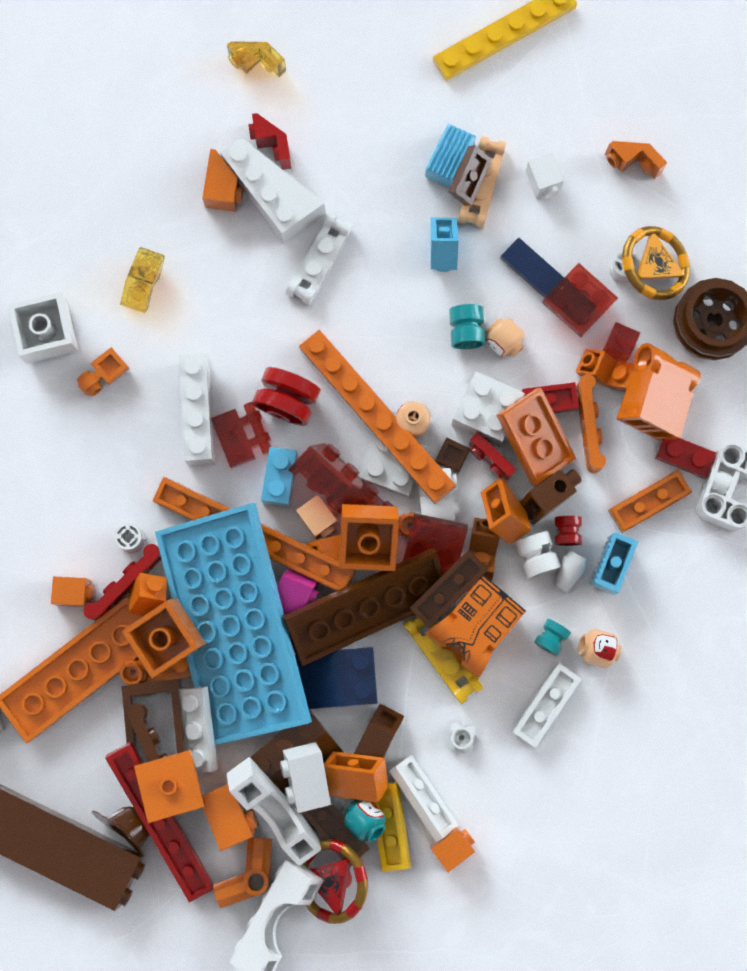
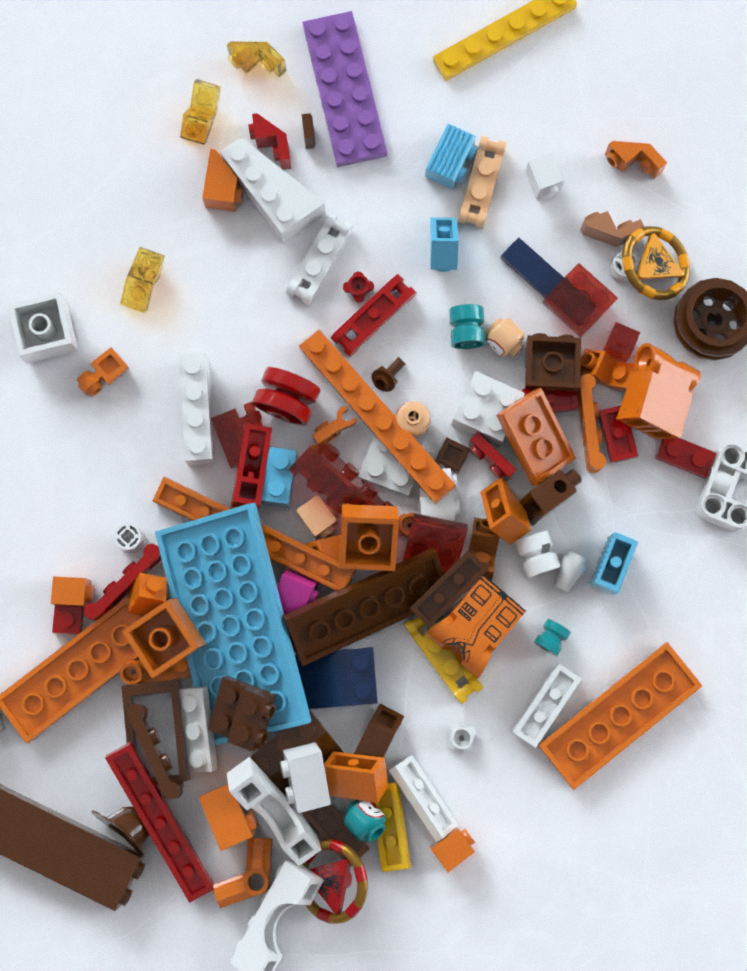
(68, 619): none -> red plate
(169, 786): orange plate -> none
(202, 111): none -> clear yellow slope
(242, 713): none -> reddish brown plate
(251, 466): none -> red slope
(308, 130): none -> reddish brown tile
(328, 431): none -> orange plate
(344, 89): none -> medium lavender plate
(358, 279): none -> red plate
(373, 315): none -> red plate
(386, 376): none -> reddish brown plate
(470, 175): plate -> none
(552, 362): none -> reddish brown plate
(568, 530): red wheel -> none
(599, 648): light nougat head -> none
(603, 228): none -> nougat slope
(617, 436): none -> red plate
(619, 715): none -> orange plate
(650, 501): orange tile -> none

